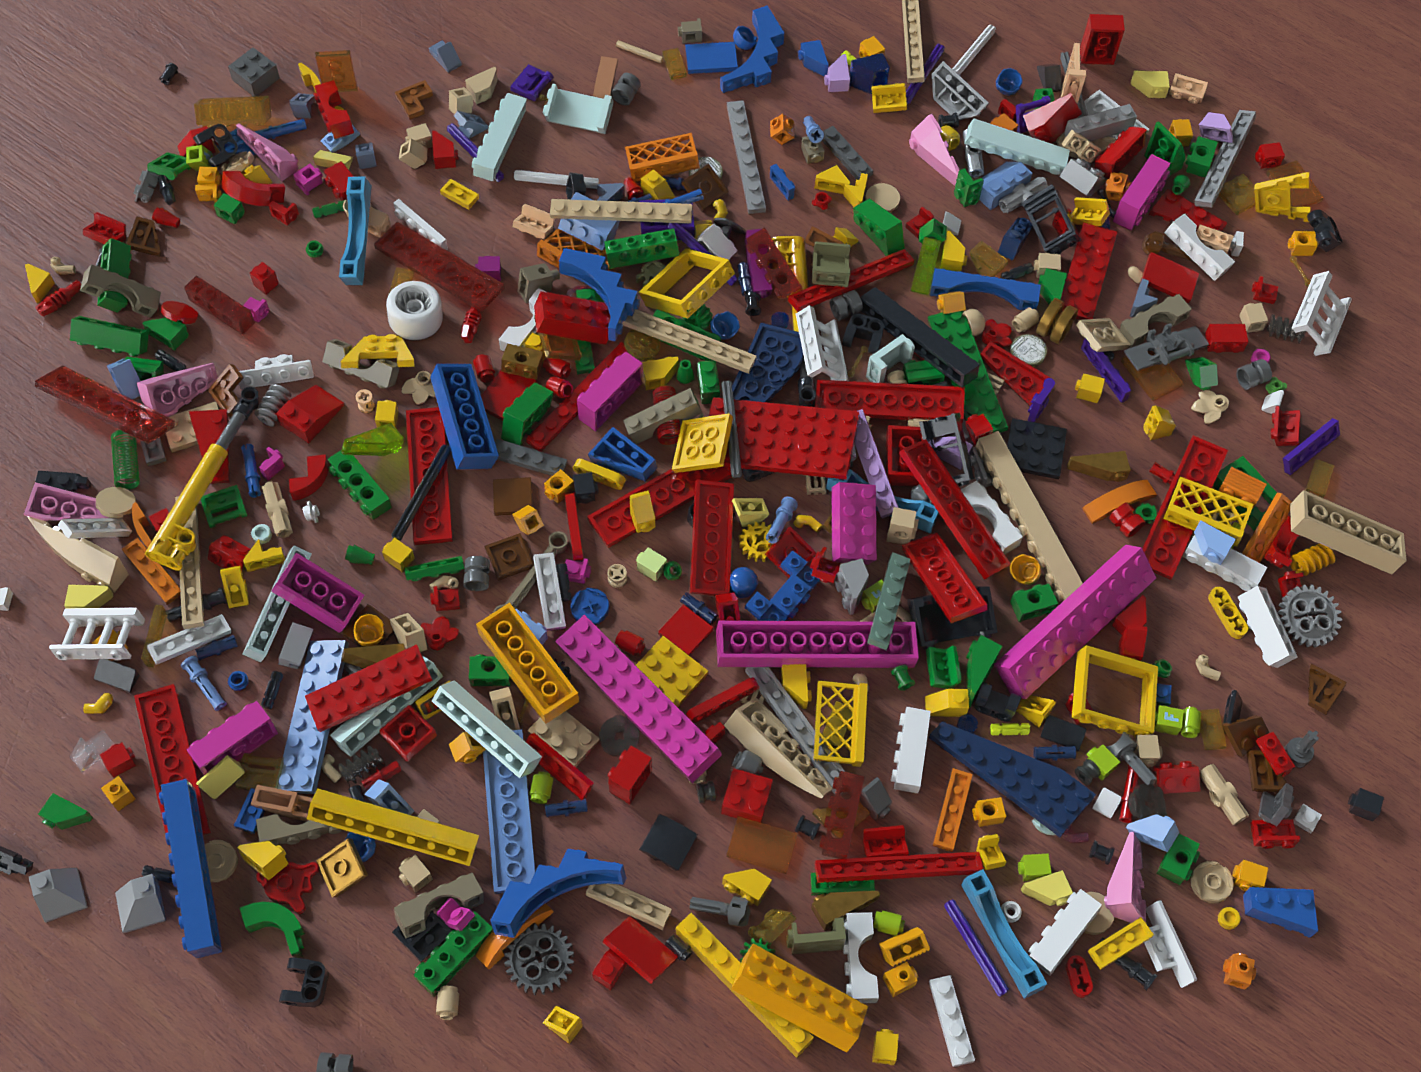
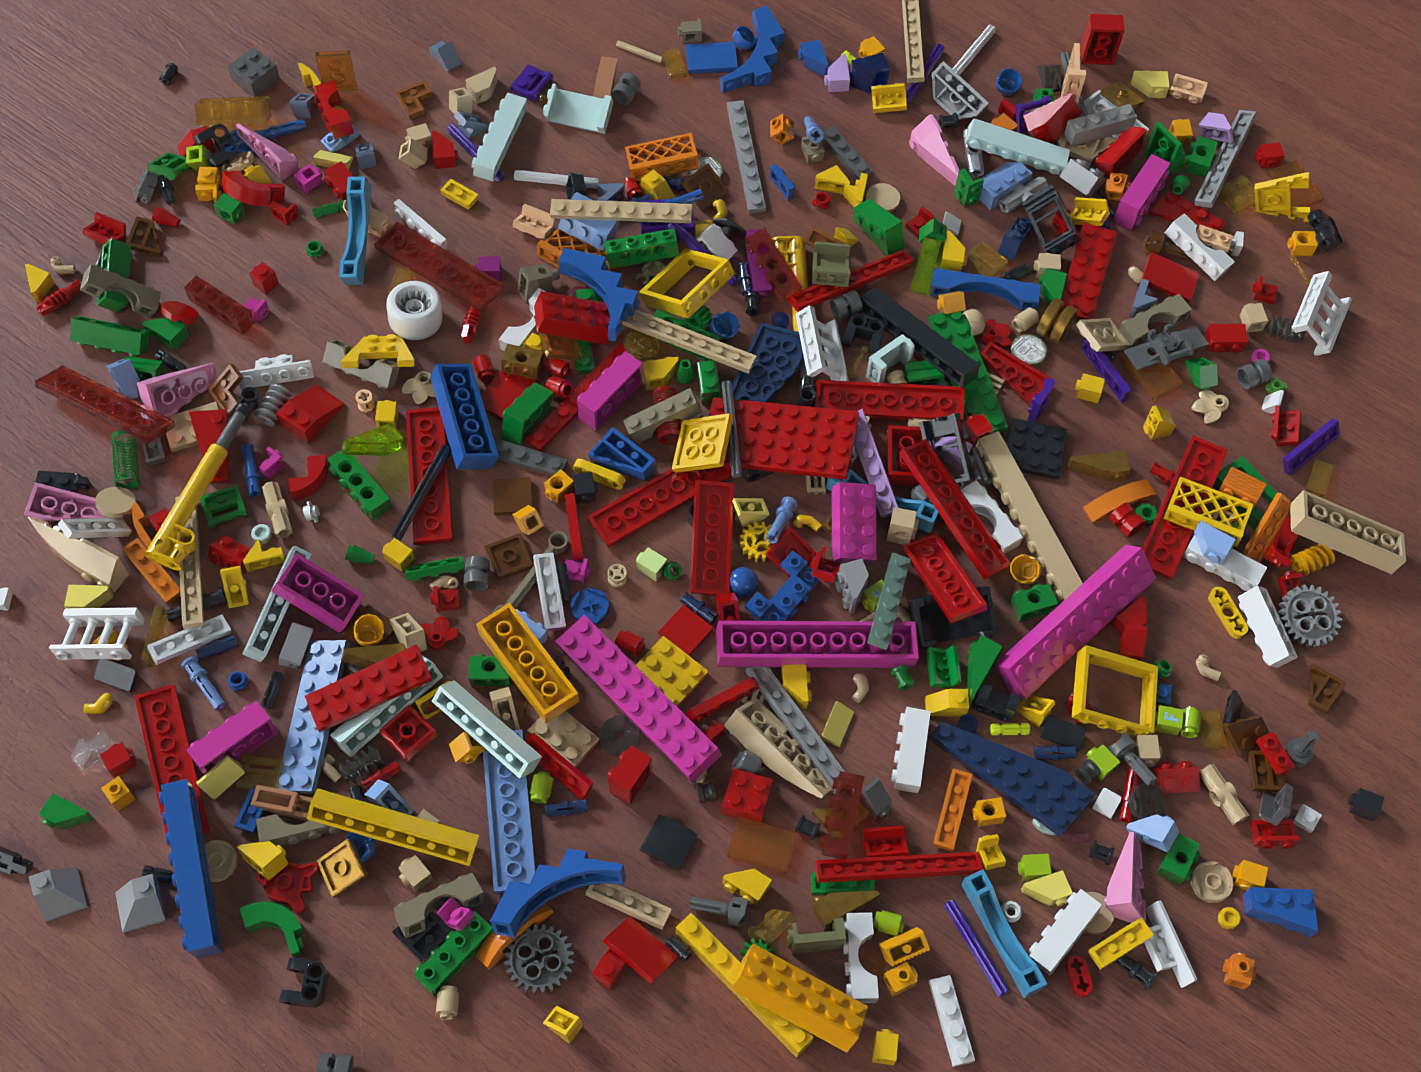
(642, 512): yellow slope -> none
(857, 727): yellow fence -> none
(951, 136): yellow head -> none
(1081, 146): tan slope -> none
(1121, 95): none -> pearl gold plate

